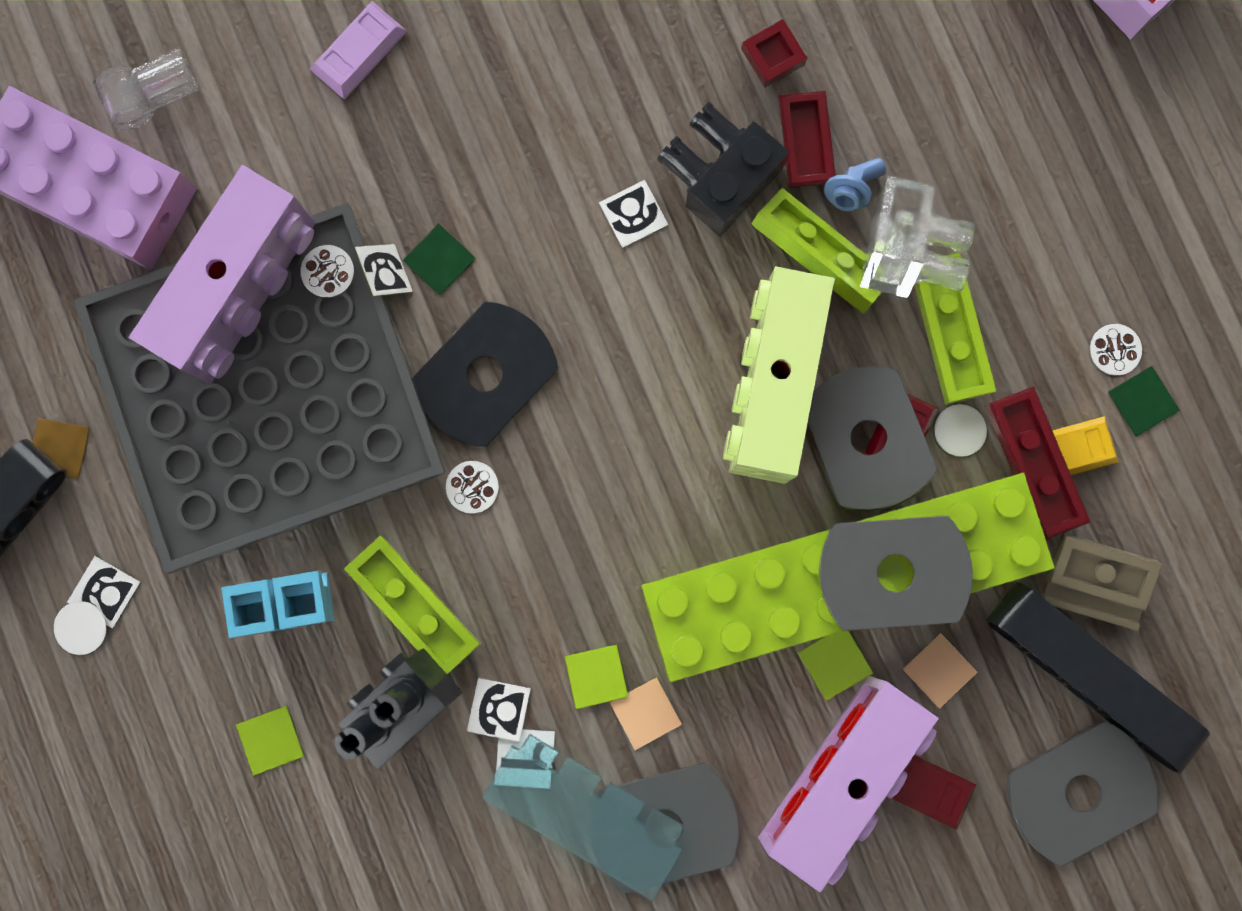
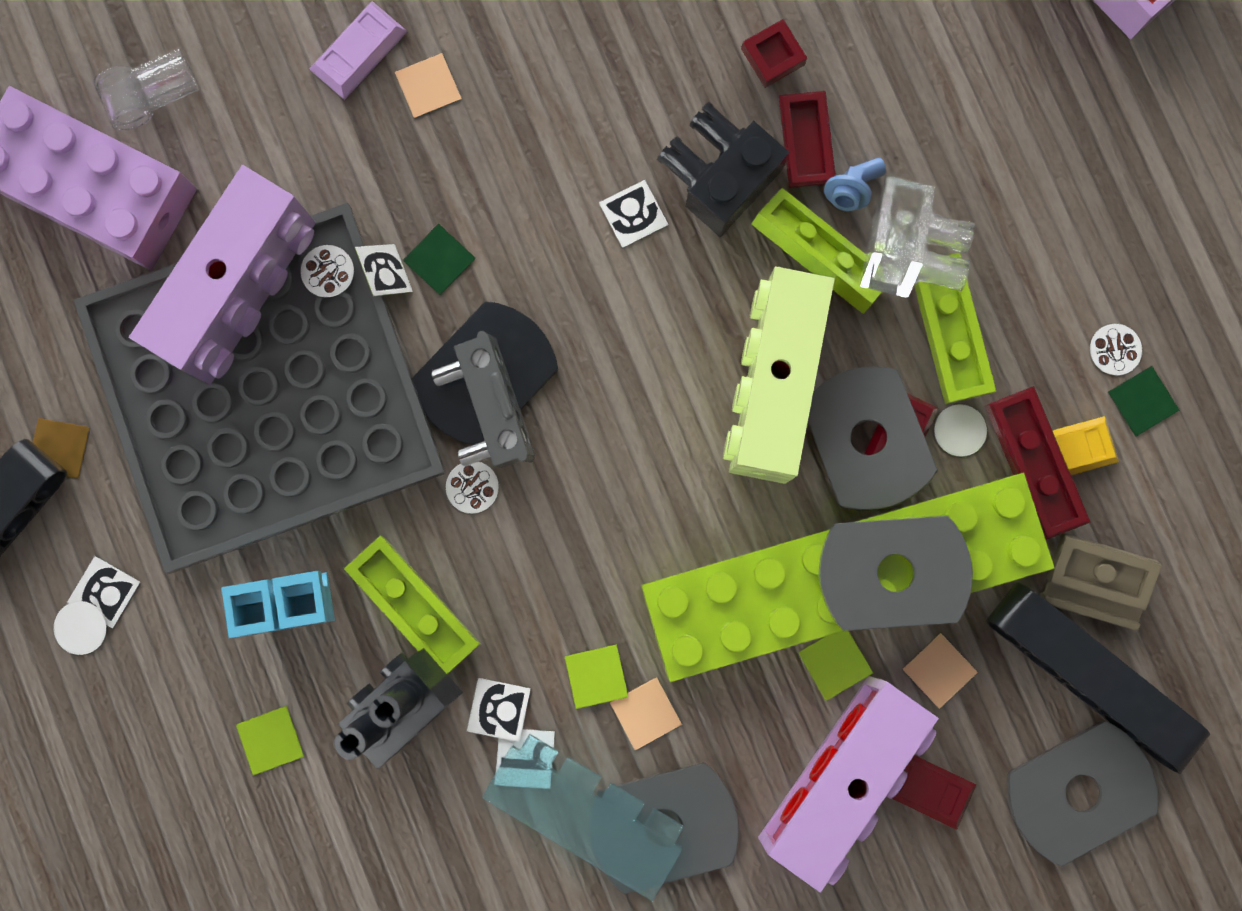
(428, 85): none -> light nougat sticker
(493, 402): none -> dark grey piece

